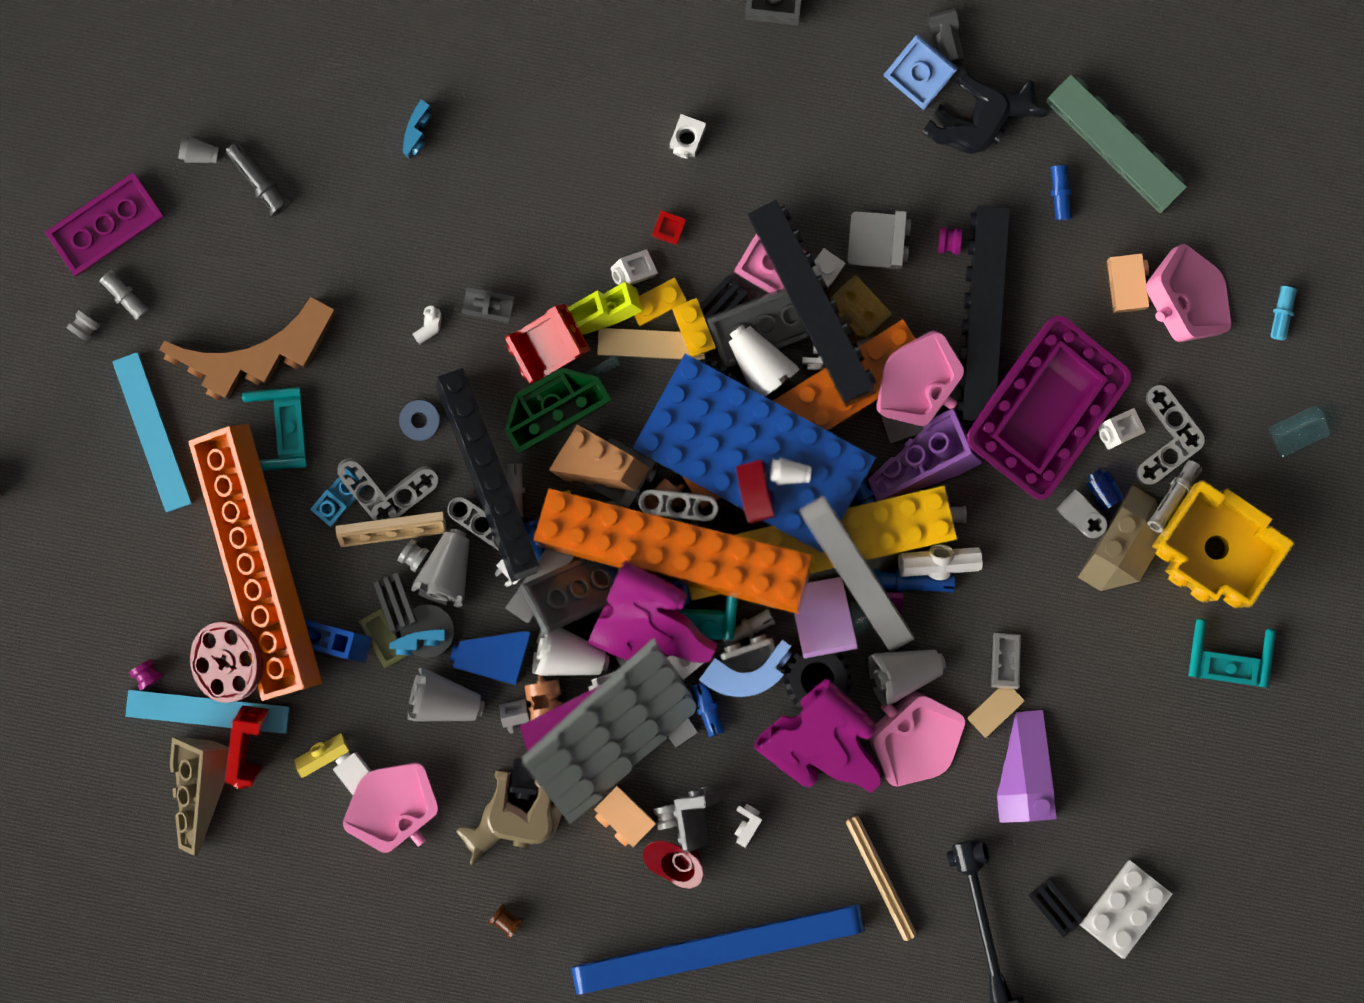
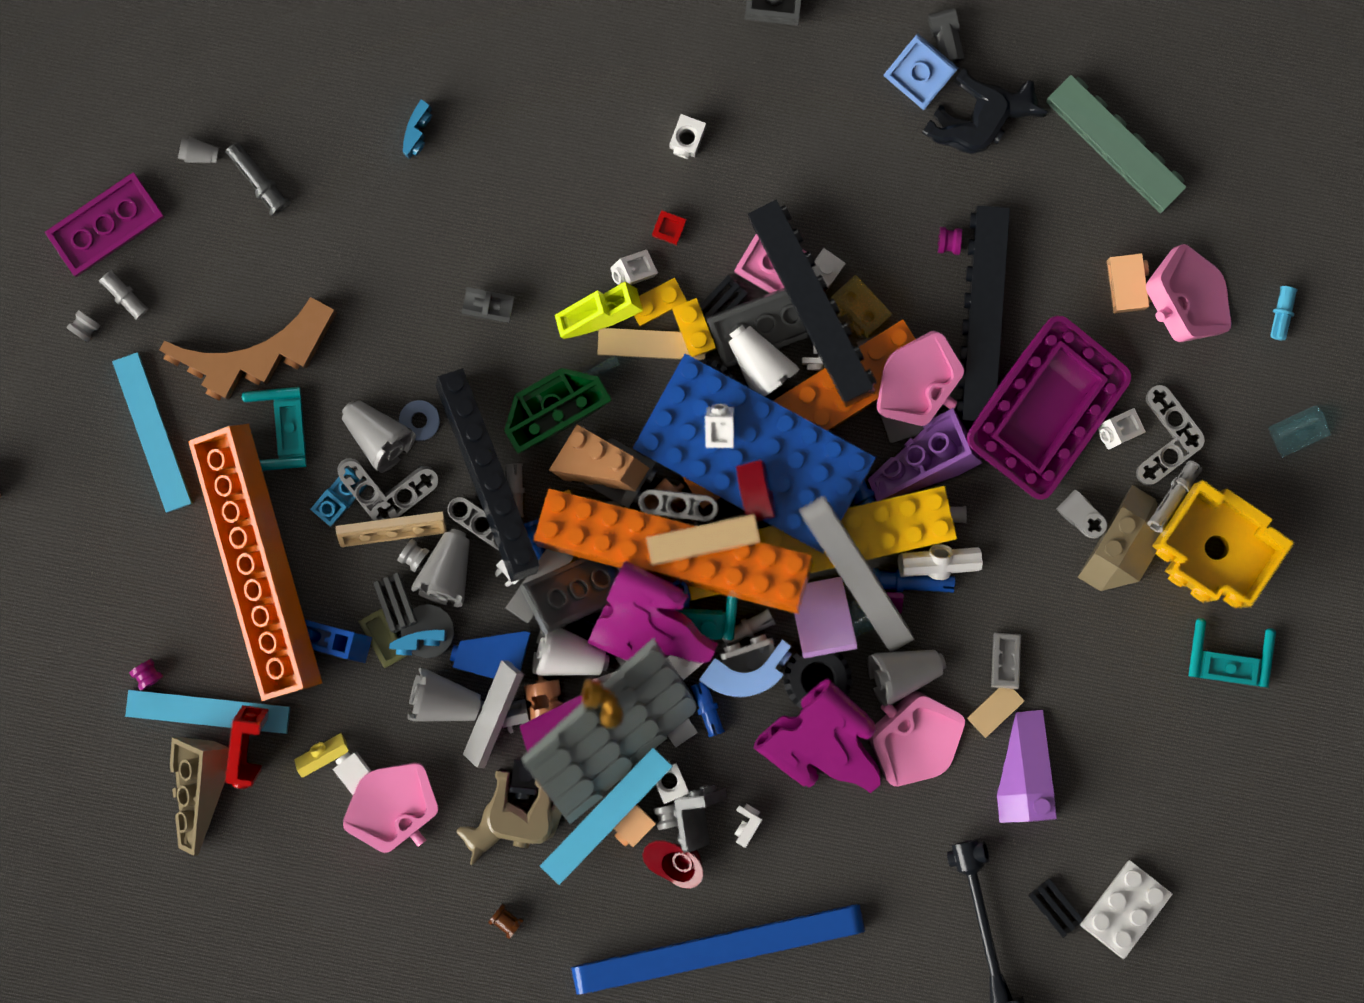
(234, 656): wedge -> none
(377, 434): none -> light grey cone
(431, 324): white arm -> none
(493, 714): none -> light grey tile
(547, 344): panel -> none
(594, 695): none -> pearl gold arm
(606, 816): none -> medium azure tile
(679, 790): none -> white brick
(703, 540): none -> tan tile
(719, 426): none -> white bracket
(788, 472): white cone -> none
(878, 239): light grey bracket -> none
(881, 878): tan axle -> none
(1061, 192): blue pin -> none
(1104, 489): clear blue brick -> none

